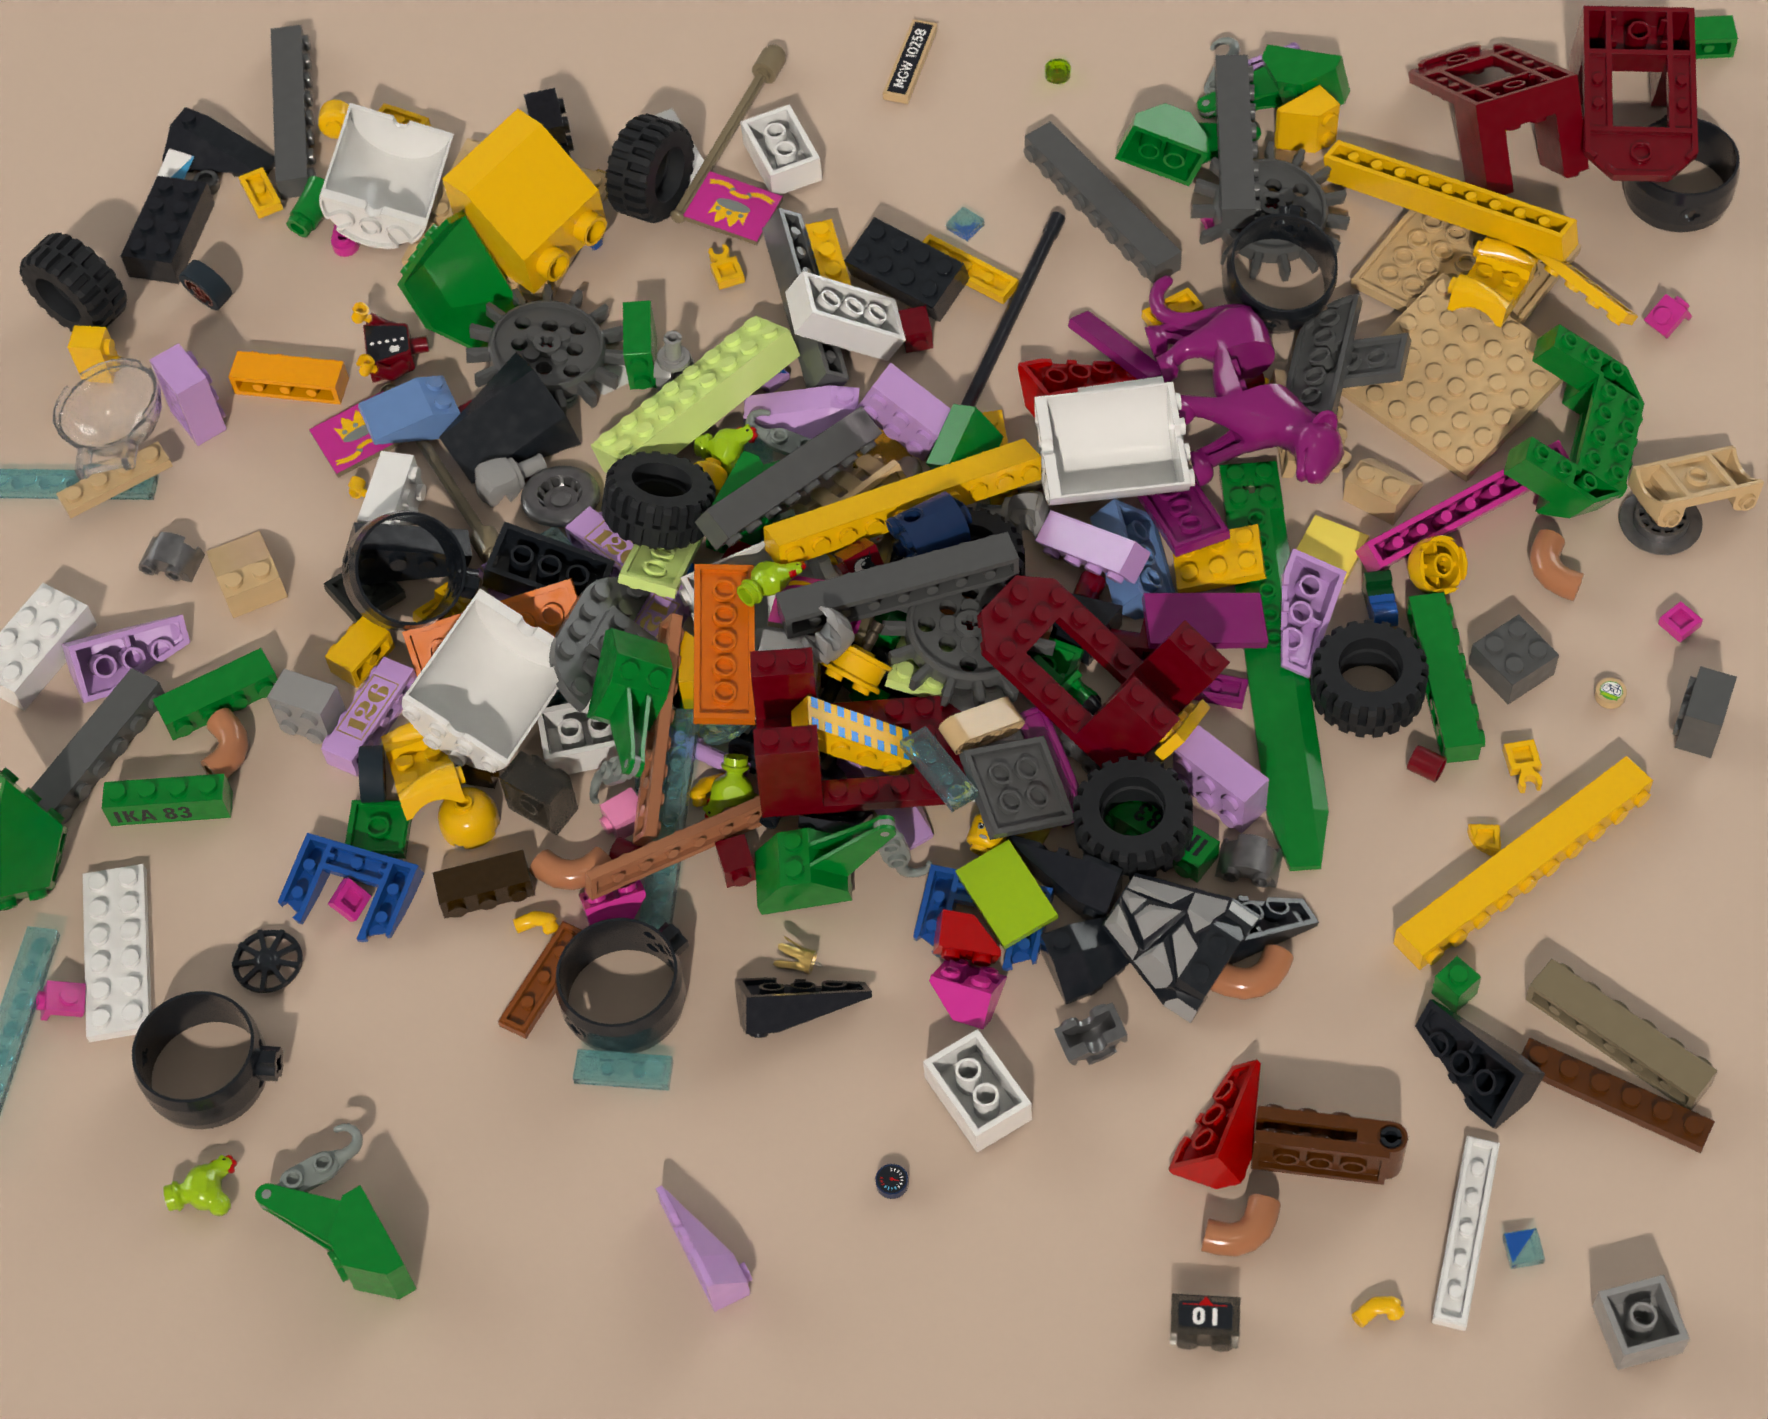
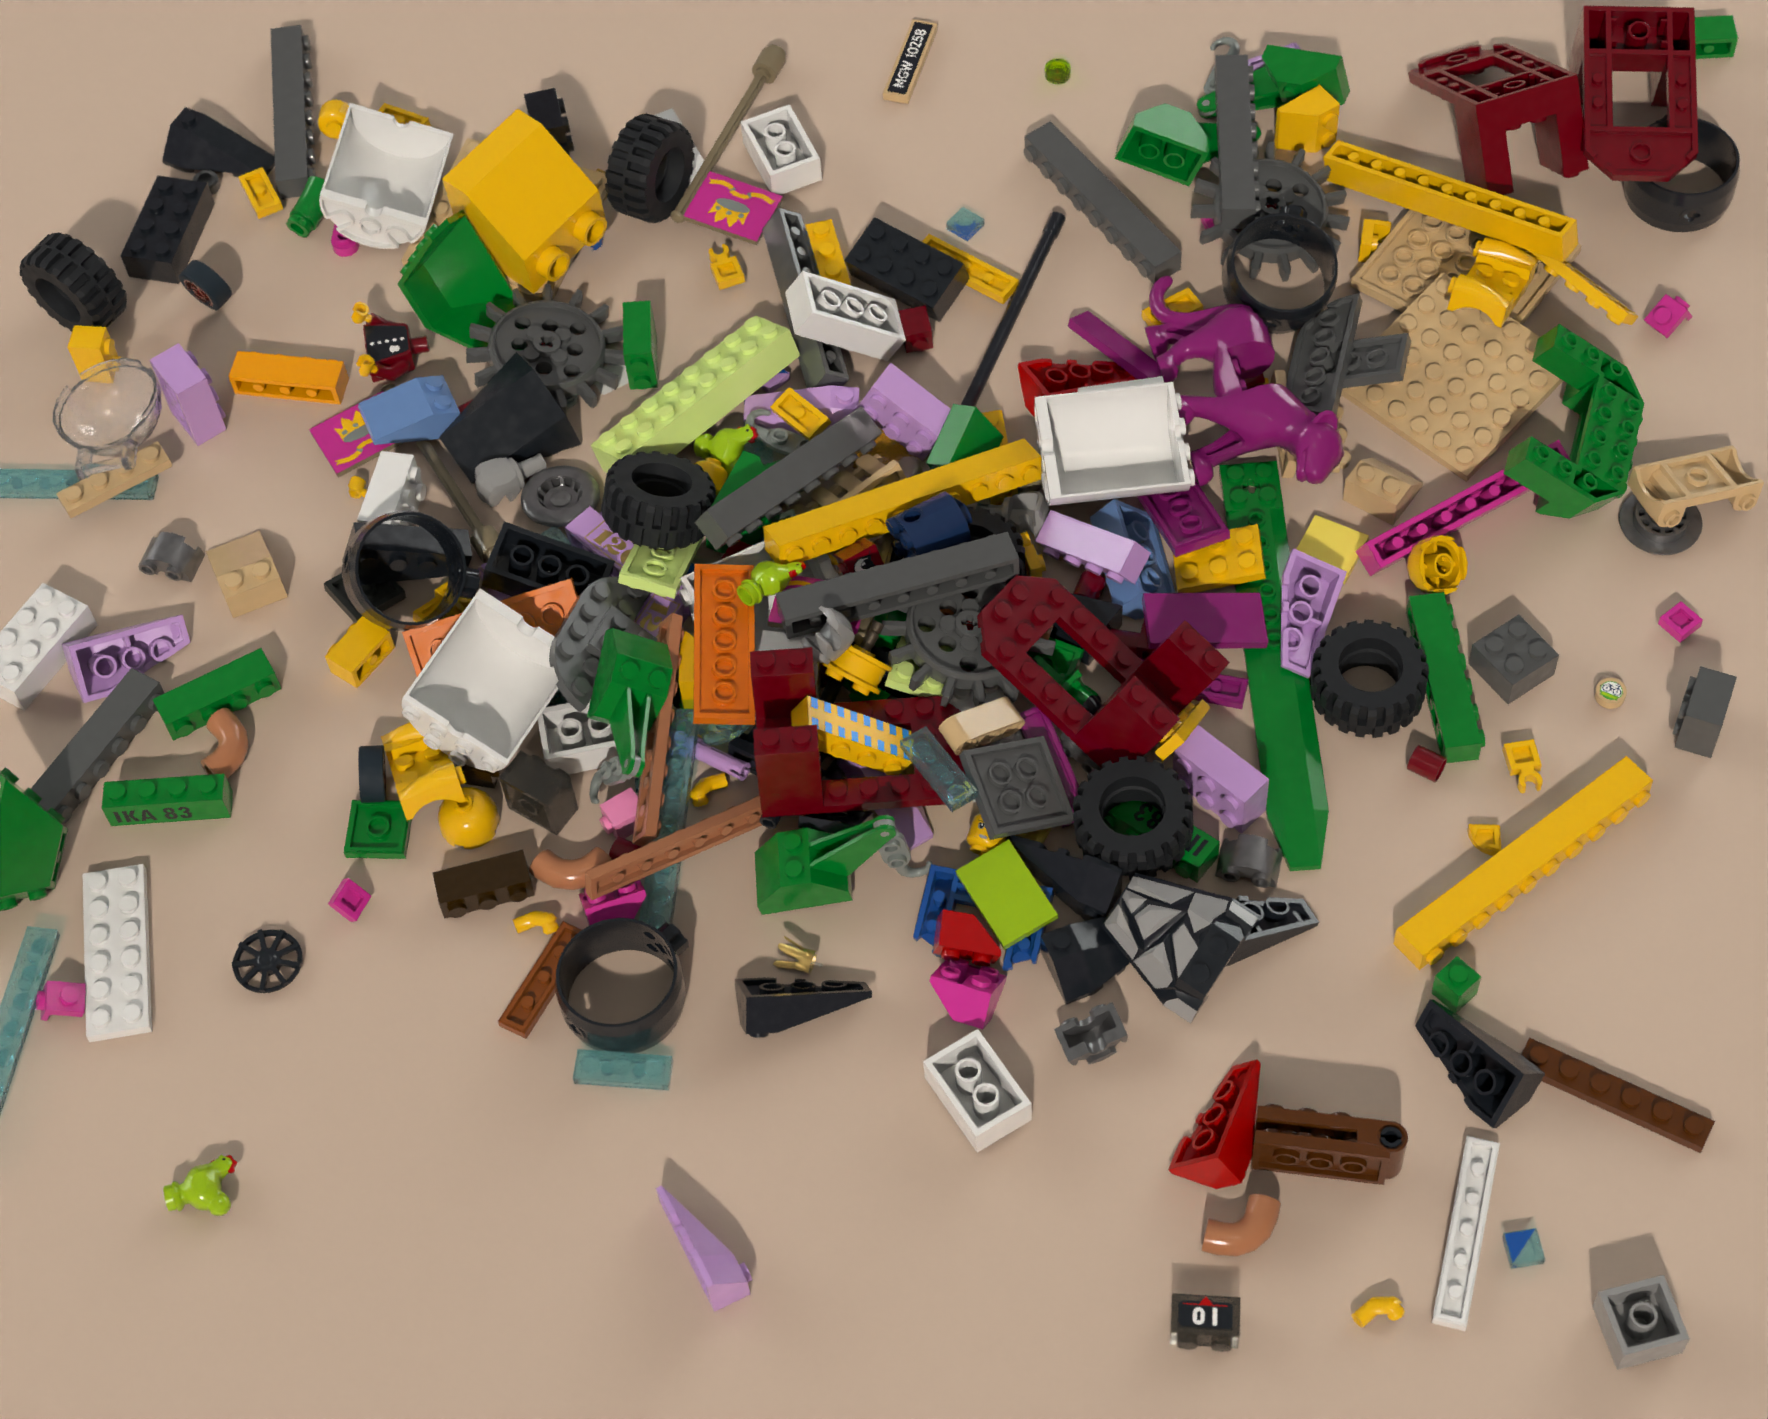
(175, 164): white sticker -> none
(235, 1098): black cylinder -> none
(305, 705): light grey brick -> none
(320, 857): blue wedge -> none
(344, 1227): green slope -> none
(369, 715): lavender brick -> none
(671, 359): light grey piece -> none
(730, 788): lime animal -> none
(736, 861): dark red brick -> none
(800, 414): none -> yellow plate
(891, 1181): tile -> none
(1033, 563): none -> yellow plate
(1257, 979): nougat cylinder -> none
(1372, 233): none -> yellow bracket
(1380, 597): leg -> none
(1549, 568): nougat cylinder -> none
(1621, 1034): dark tan brick -> none

